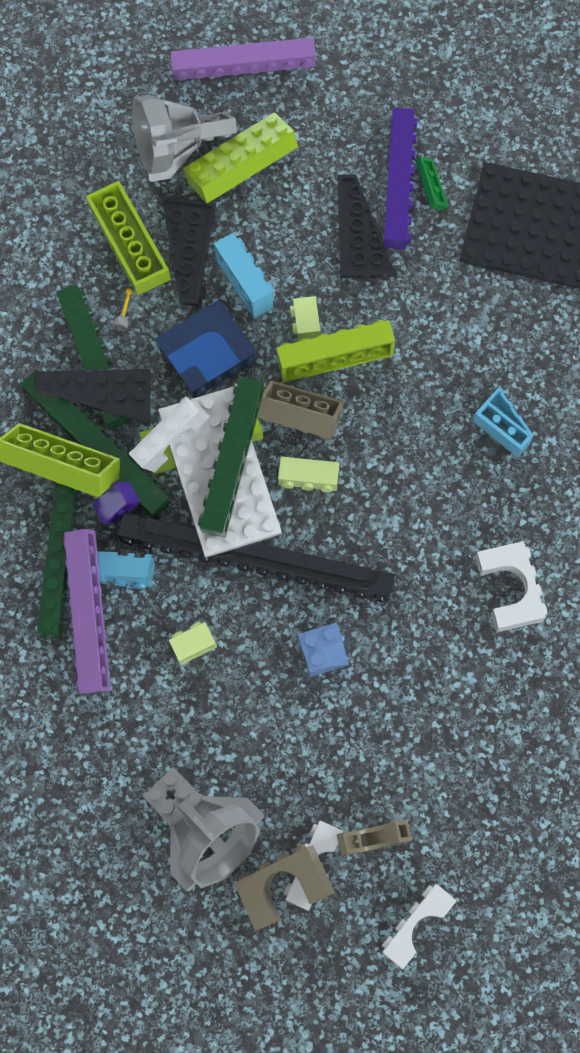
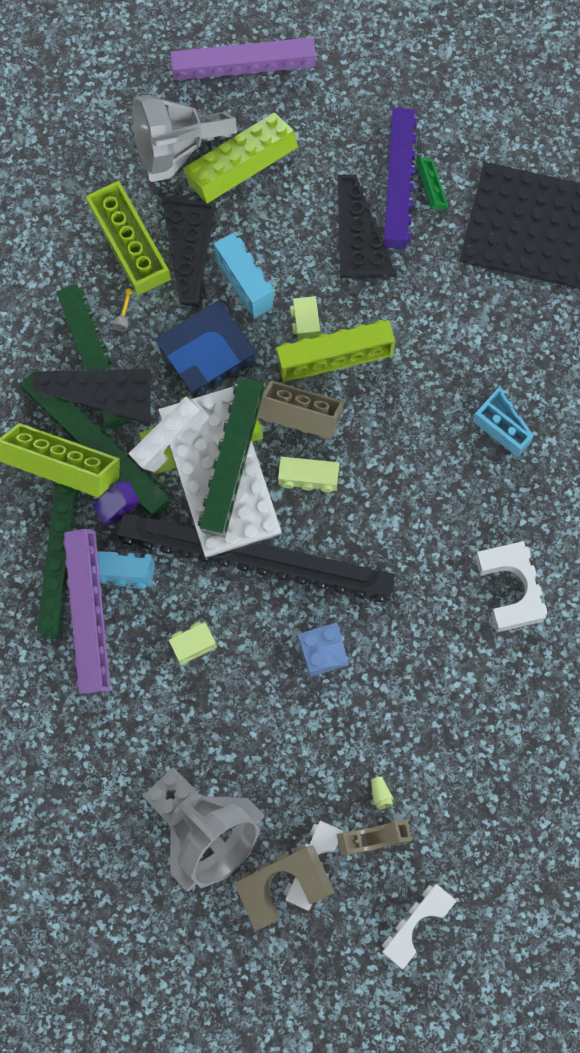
(381, 795): none -> yellowish green cone

